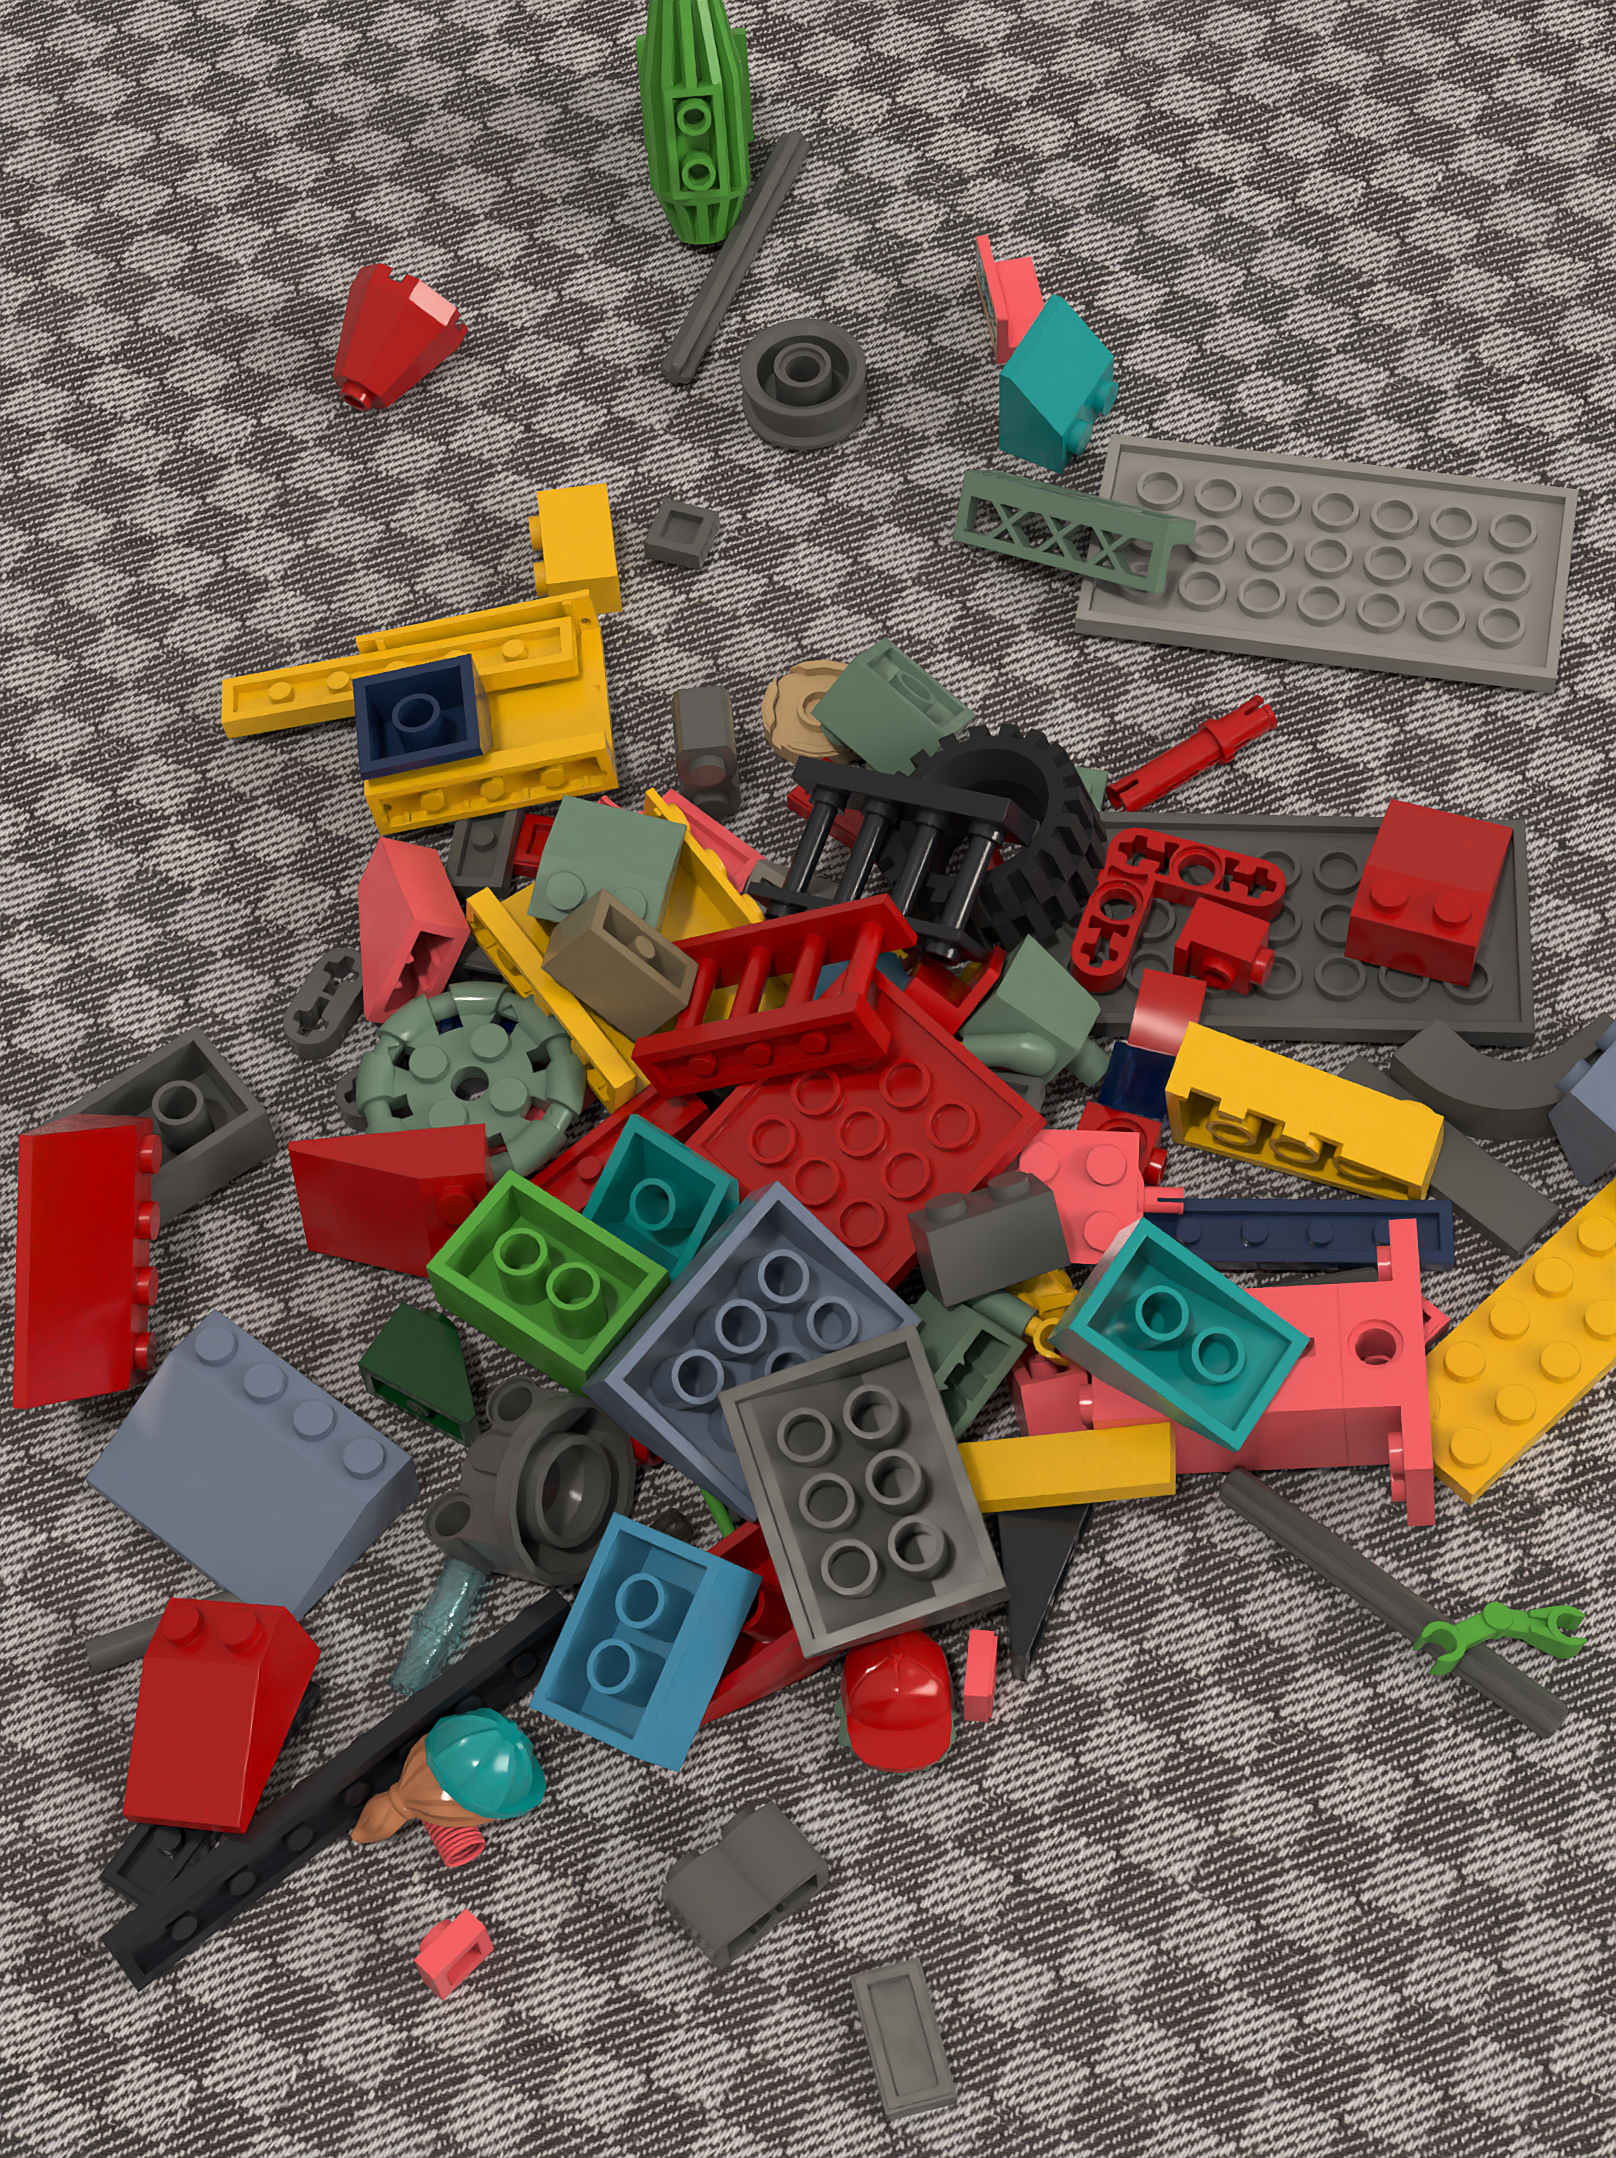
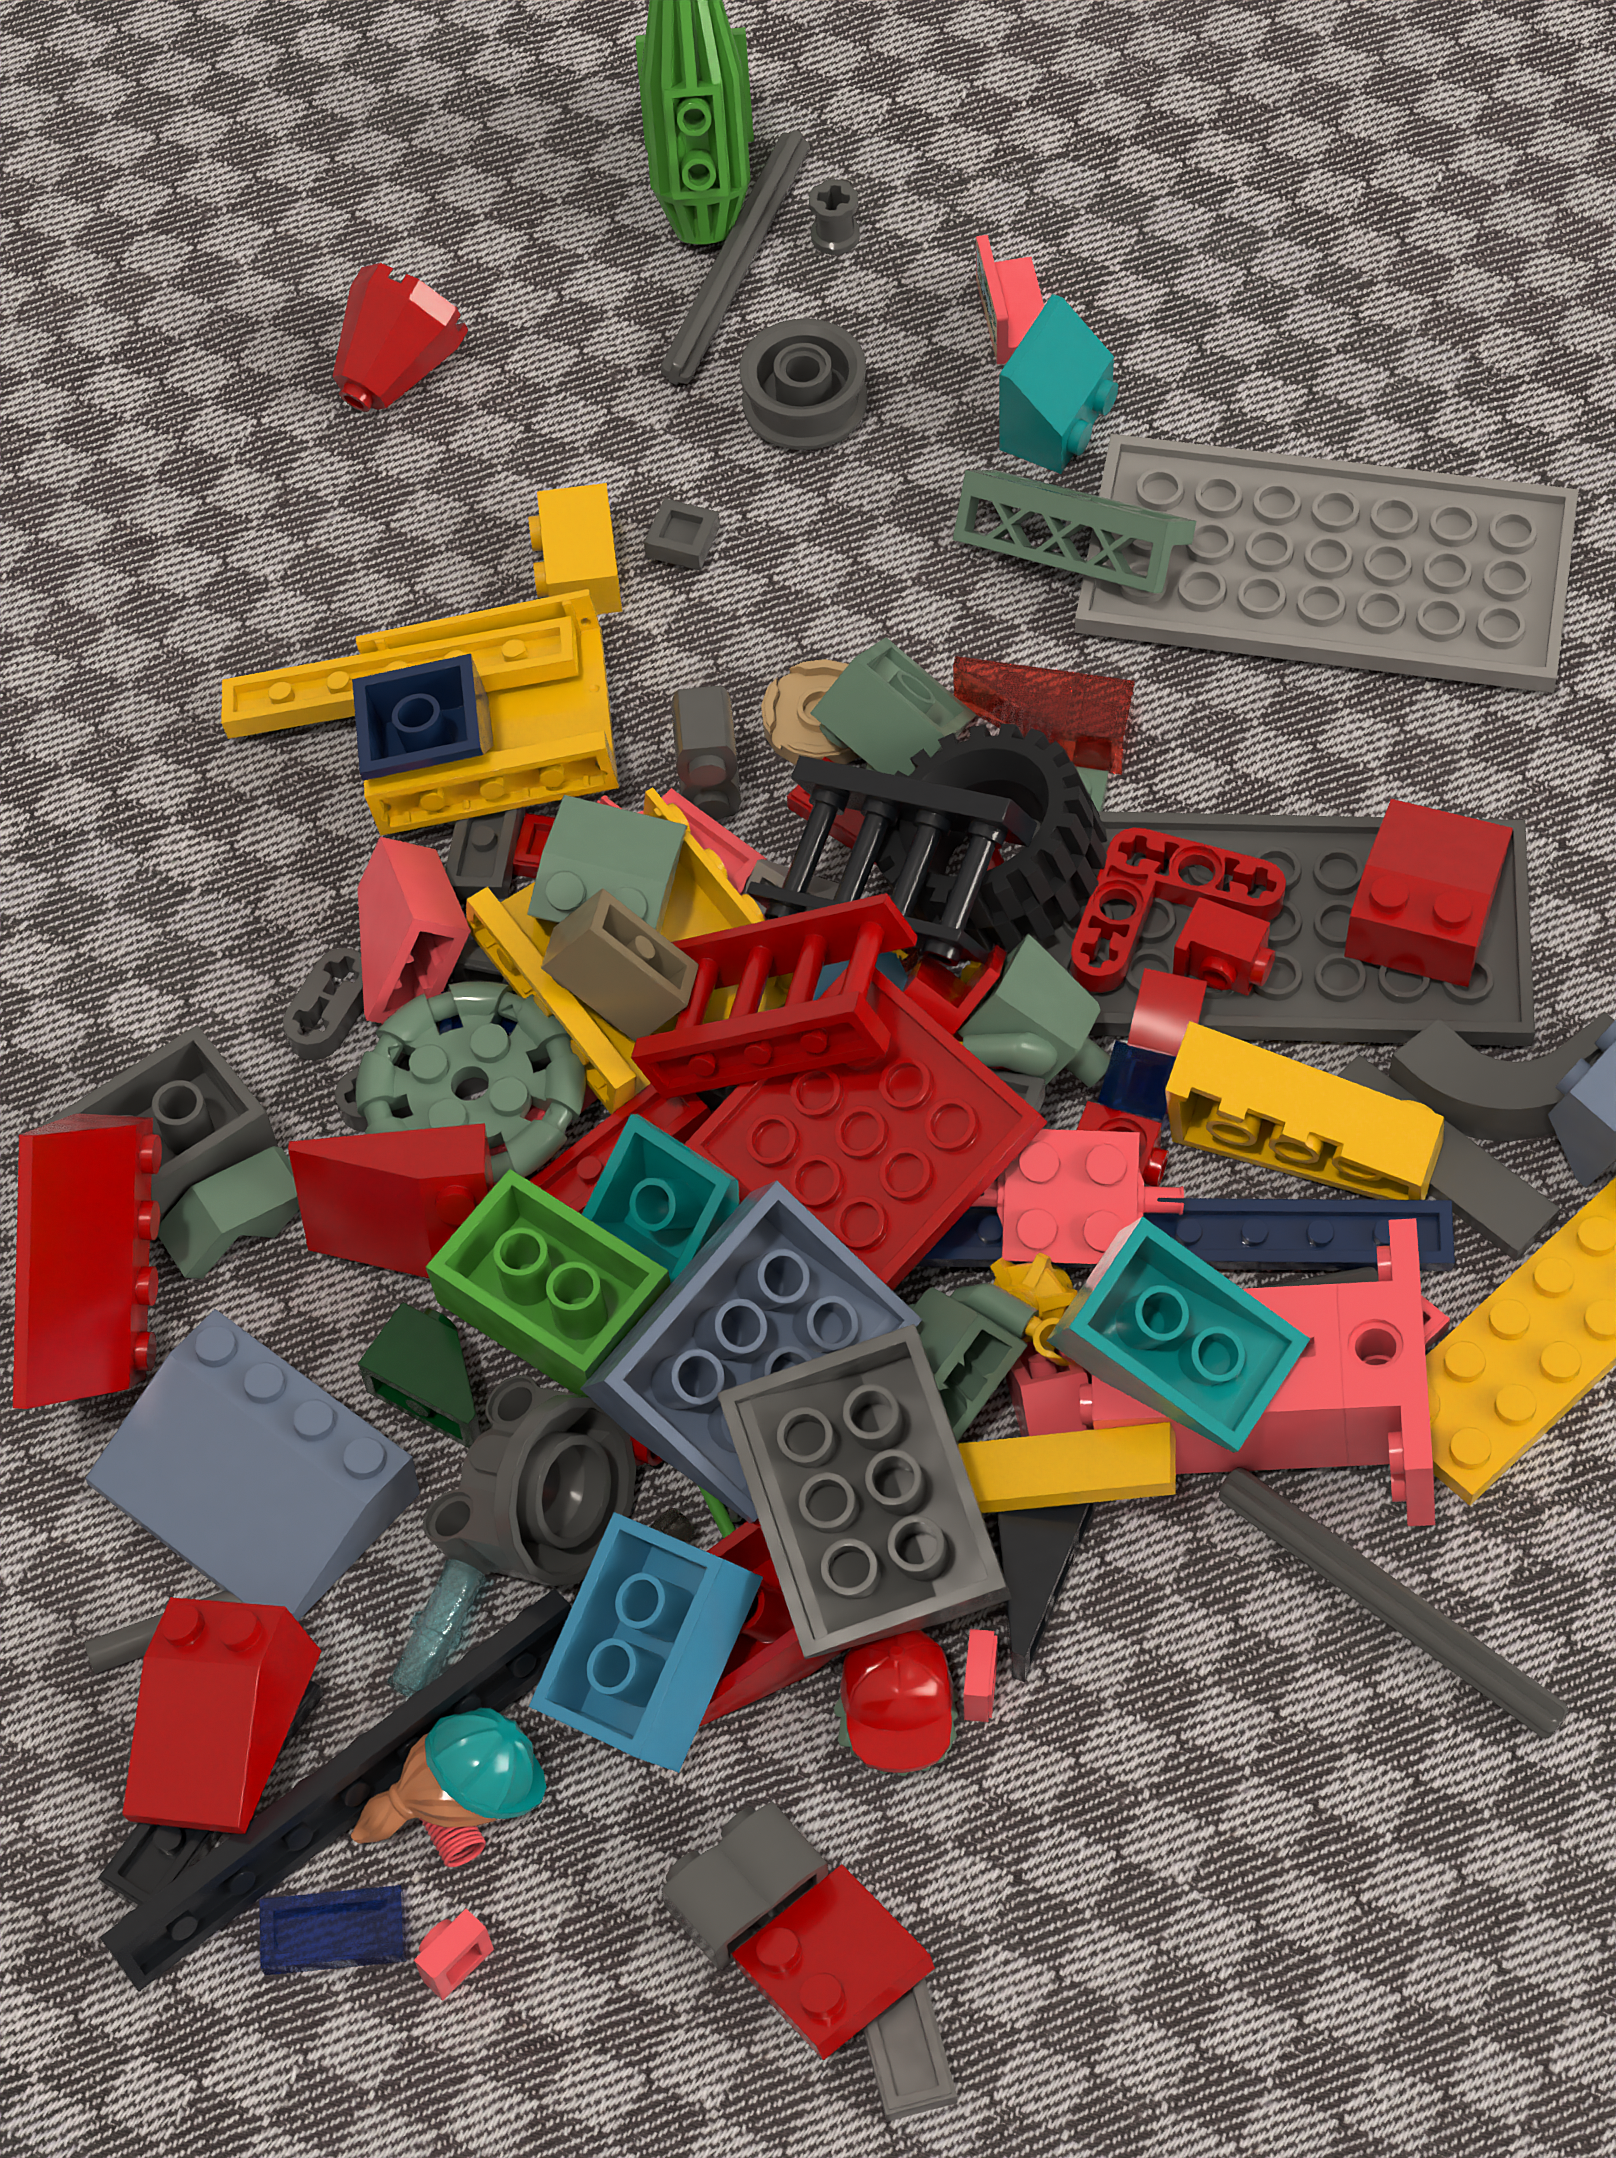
(244, 1199): none -> sand green slope
(332, 1930): none -> clear blue tile
(833, 1961): none -> red plate
(834, 224): none -> dark grey bush
(988, 1237): dark grey brick -> none
(1078, 710): none -> clear red slope
(1211, 745): red pin -> none
(1496, 1620): bright green piece -> none

